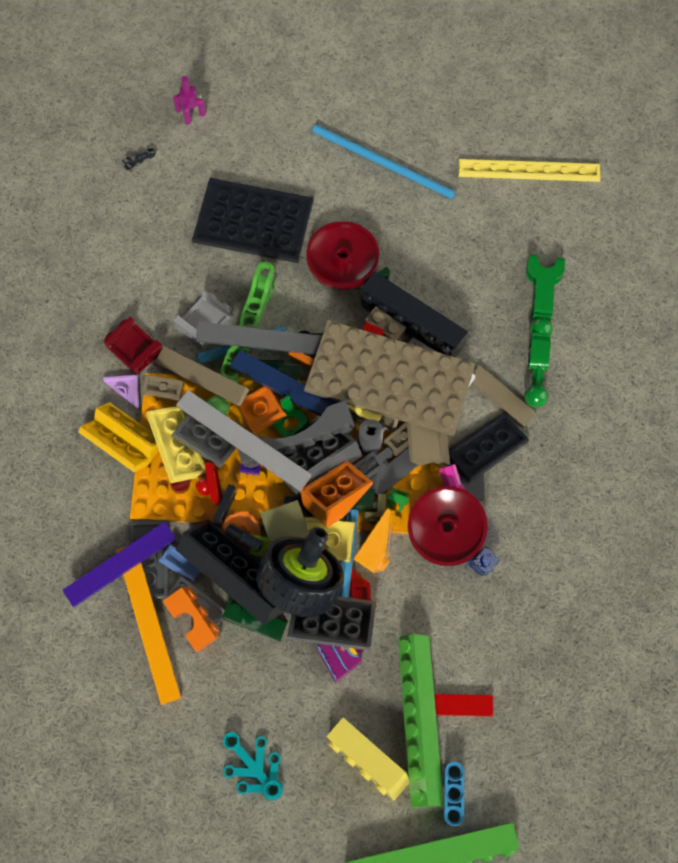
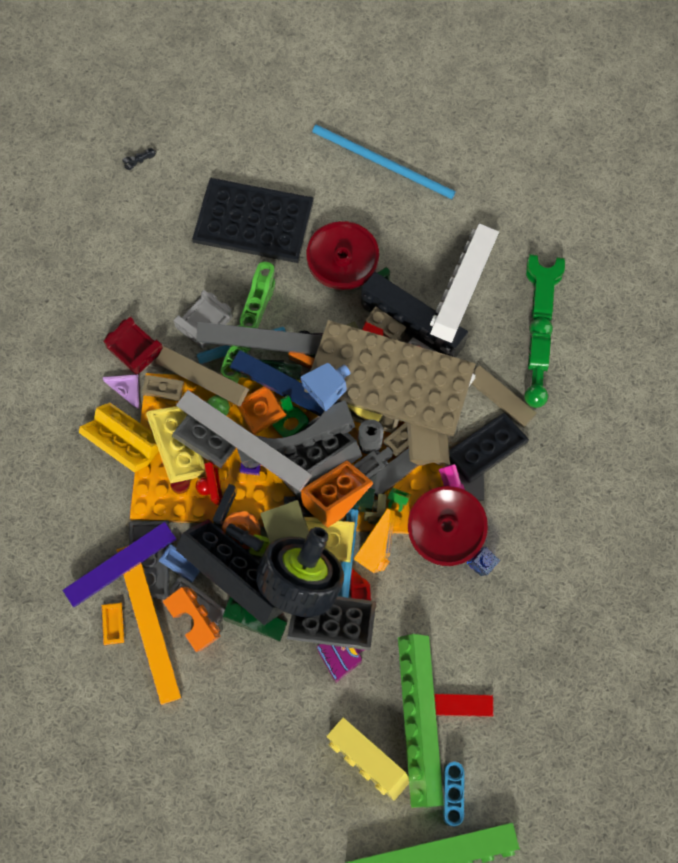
(112, 623): none -> light orange tile
(188, 100): magenta plant -> none
(254, 769): teal plant -> none
(326, 384): none -> medium blue torso
(464, 283): none -> white brick
(529, 170): light yellow tile -> none

